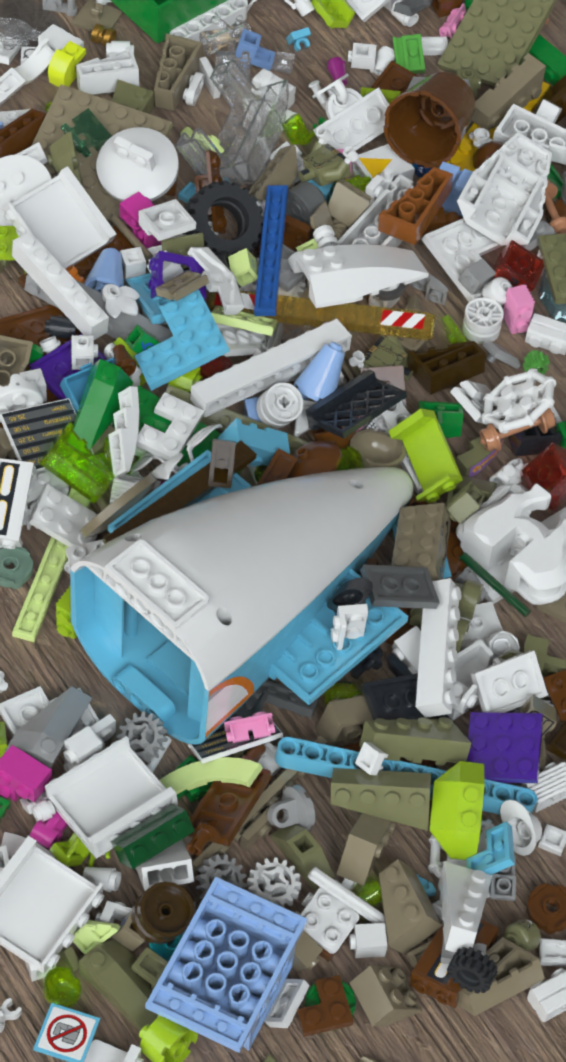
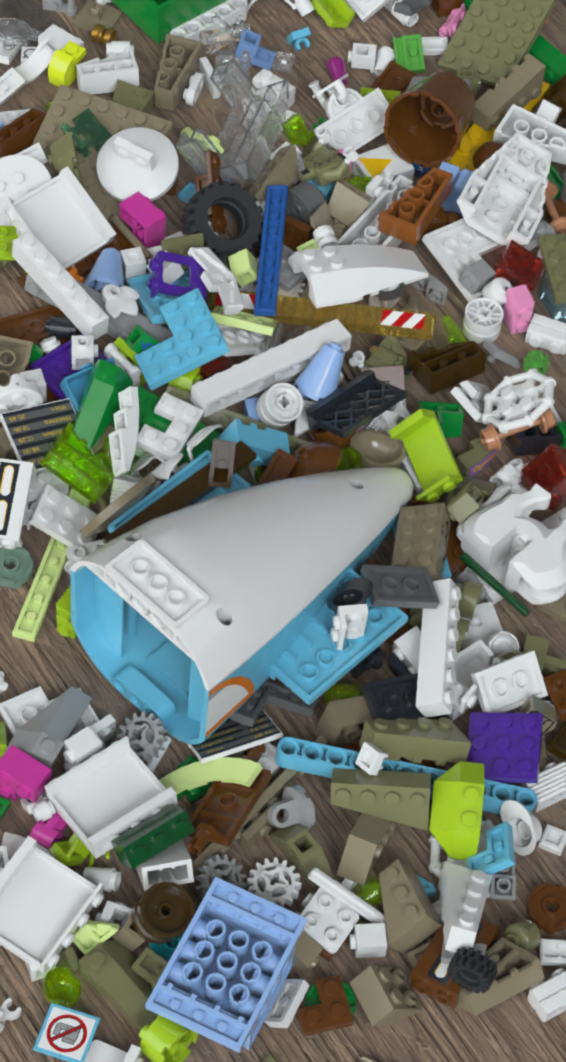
(124, 359): reddish brown cone -> none
(166, 220): white plate -> none
(181, 285): dark tan plate -> none
(238, 727): bright pink hinge -> none
(480, 136): white plate -> none

